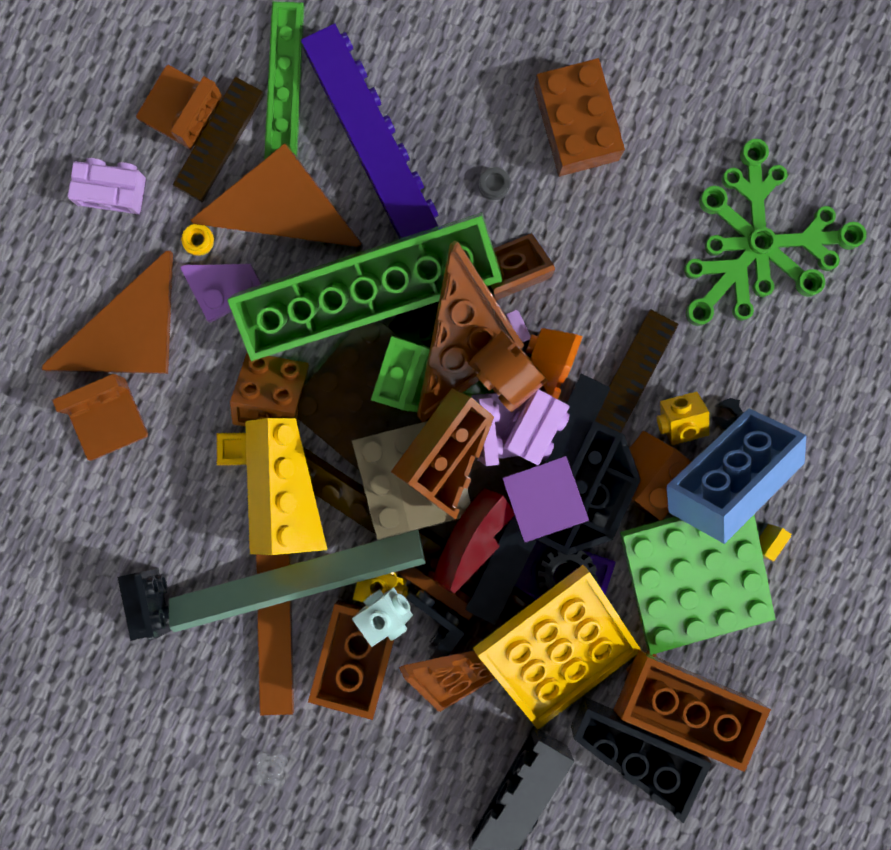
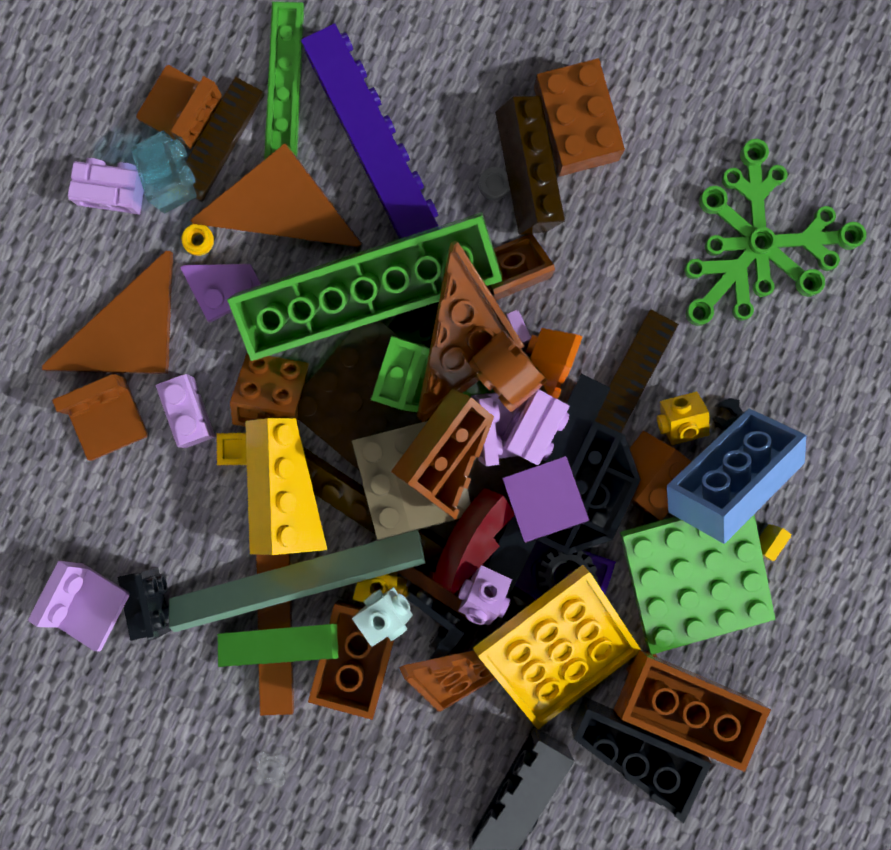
(80, 604): none -> lavender bracket
(164, 171): none -> clear light blue brick
(185, 411): none -> lavender brick
(278, 645): none -> bright green tile
(484, 596): none -> lavender brick
(529, 165): none -> dark brown brick

